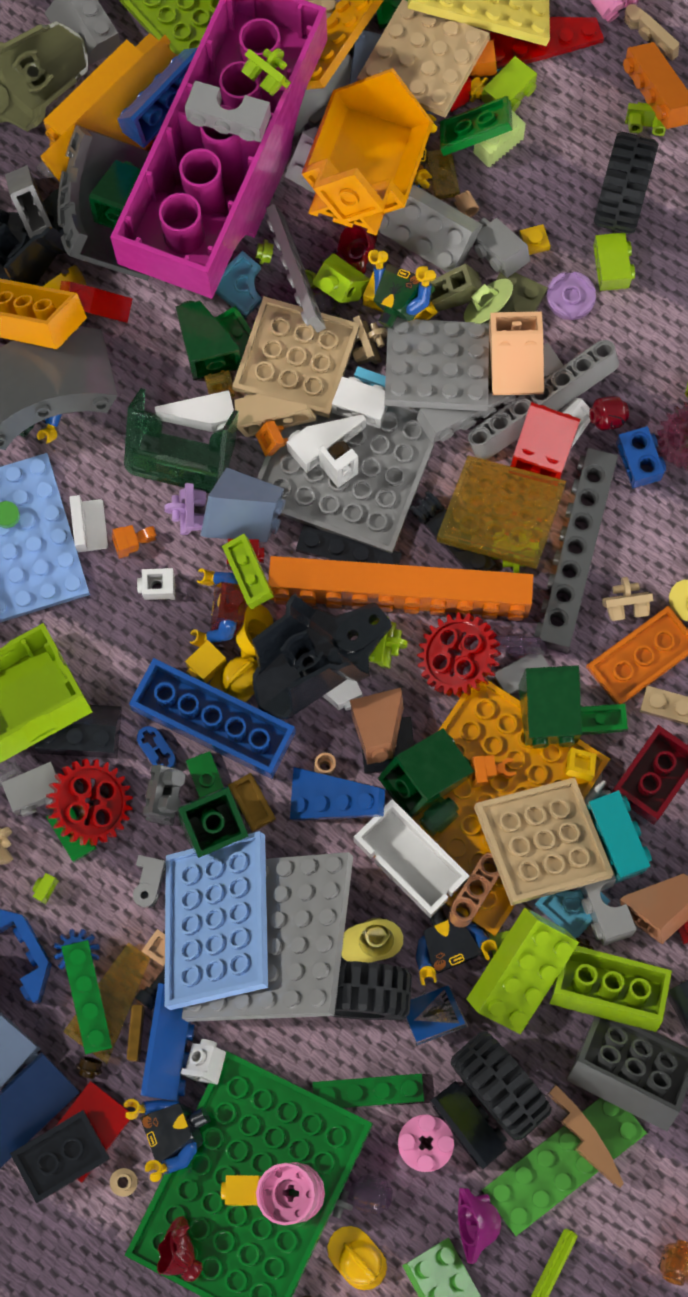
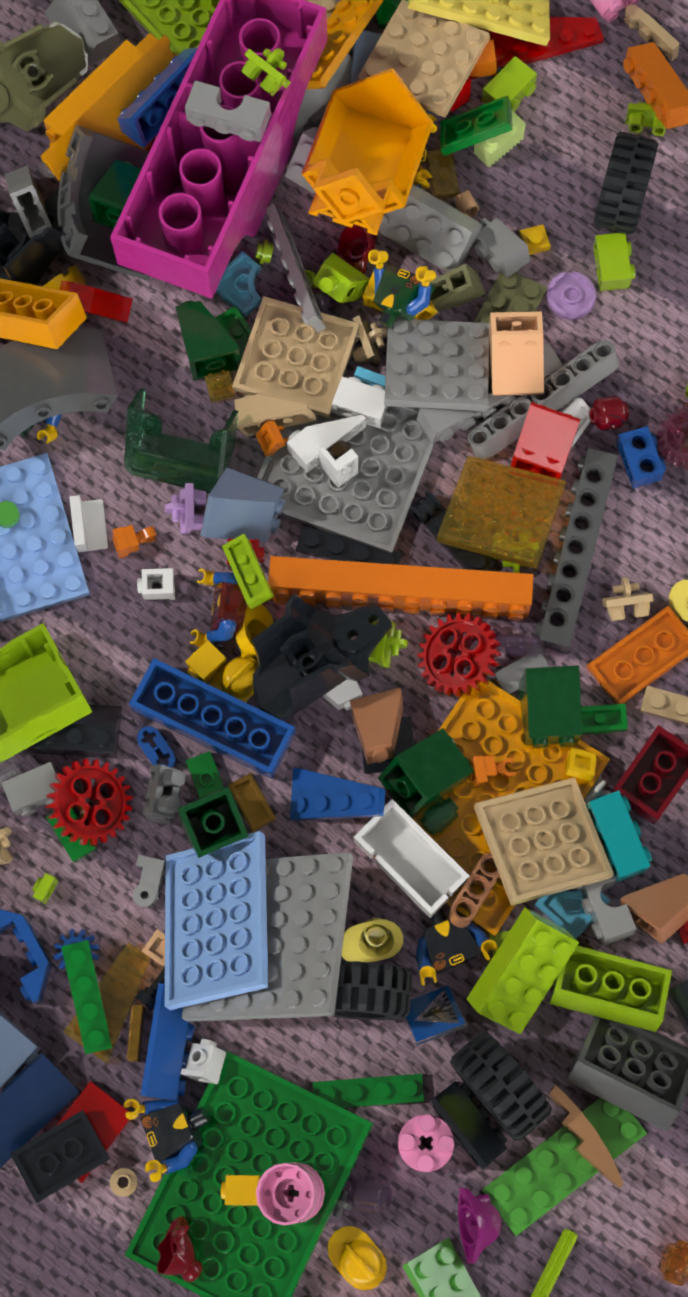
(89, 1067): dark brown plate -> none
(202, 412): white slope -> none
(325, 758): light nougat hose -> none
(477, 88): yellow plate -> none
(488, 300): yellowish green shield -> none

